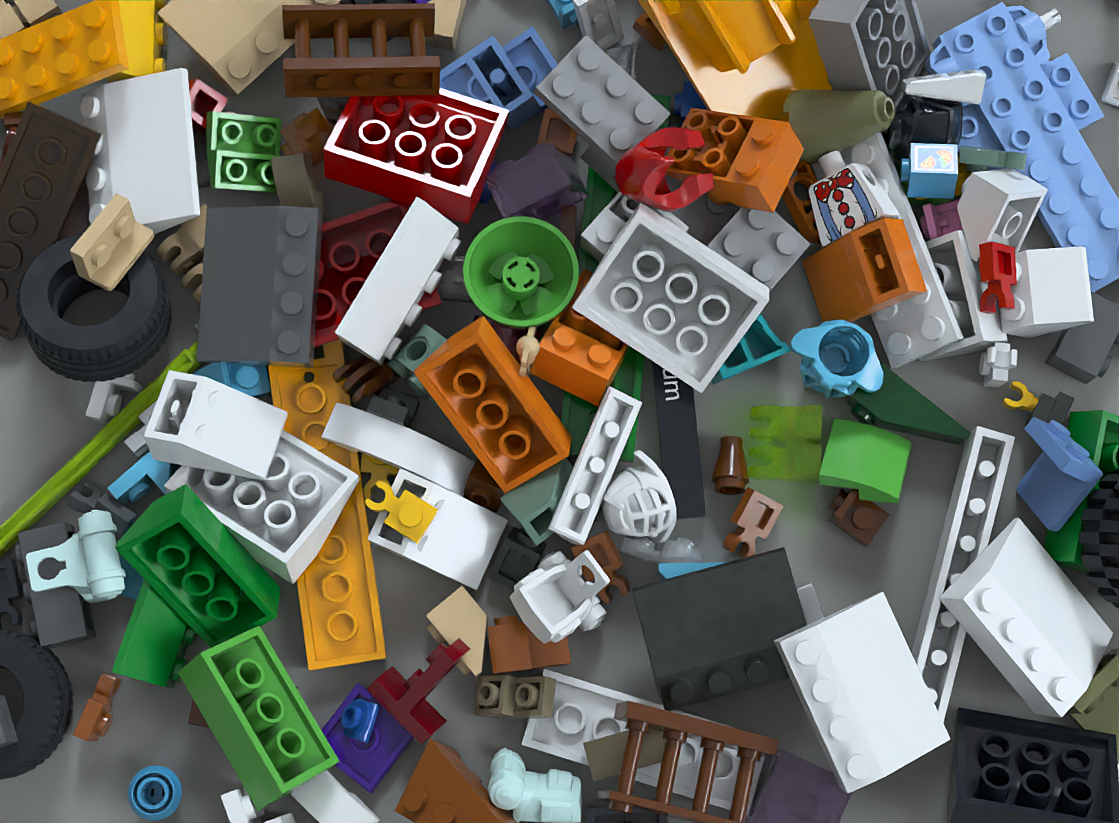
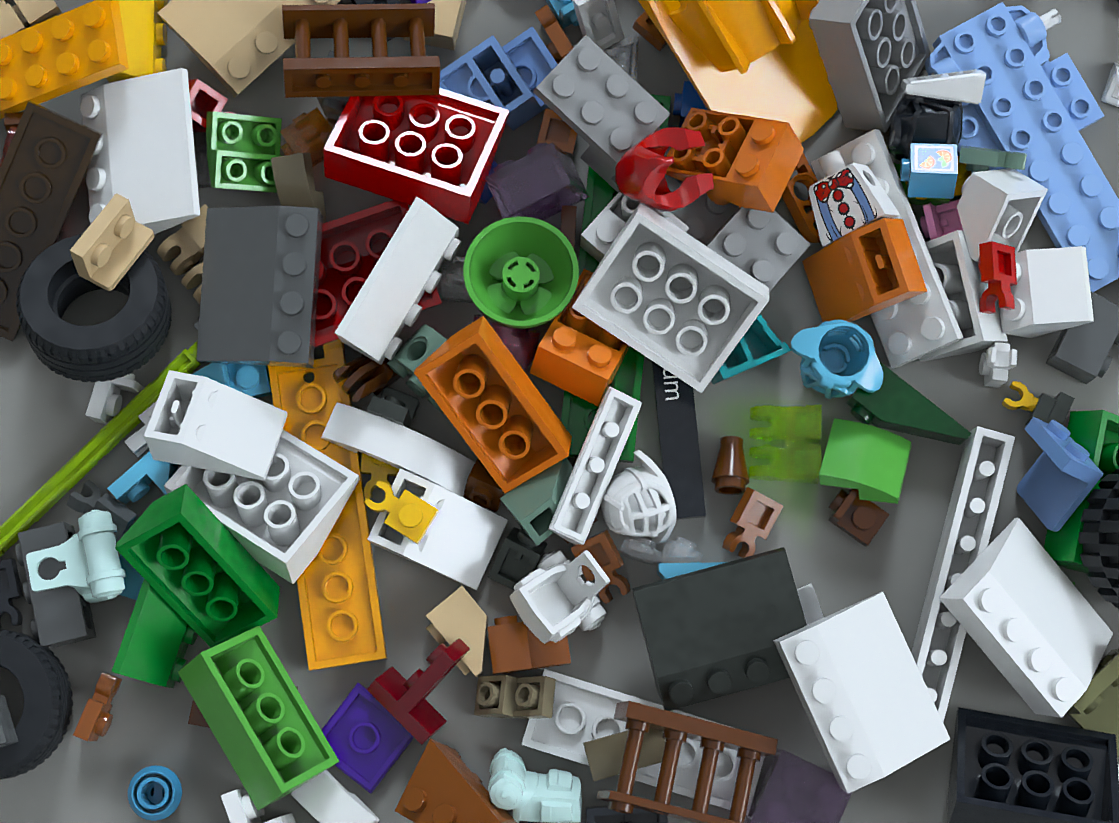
(359, 719): blue plate -> none
(527, 348): tan piece -> none
(560, 42): none -> dark orange plate
(836, 118): olive cone -> none

